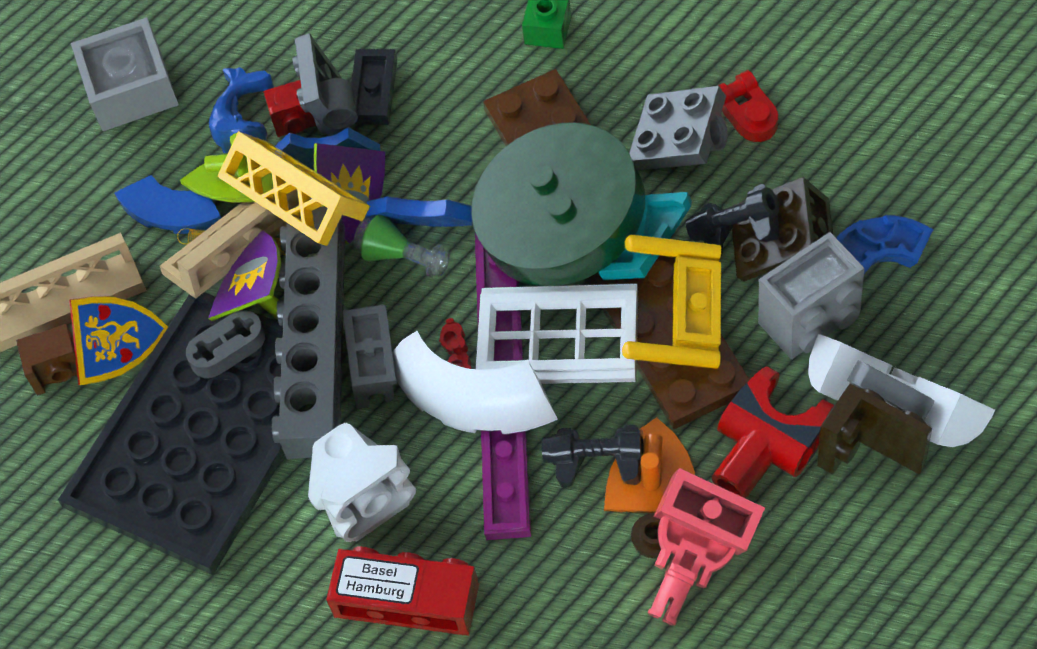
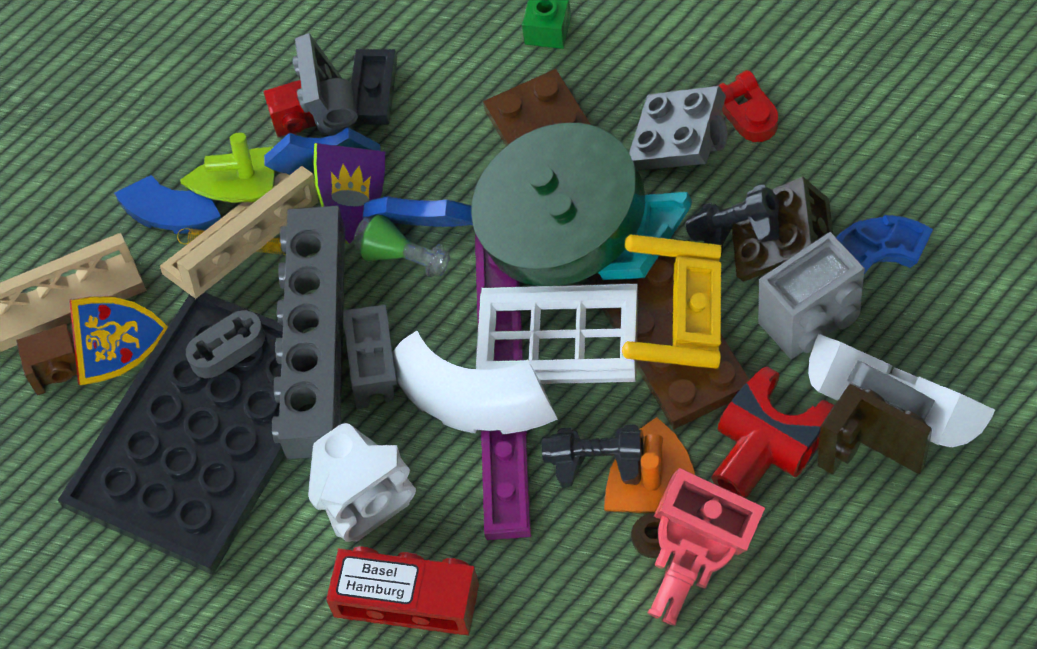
(124, 74): light grey piece -> none
(225, 117): blue animal -> none
(250, 279): dark purple shield -> none
(297, 177): yellow fence -> none
(454, 344): red piece -> none

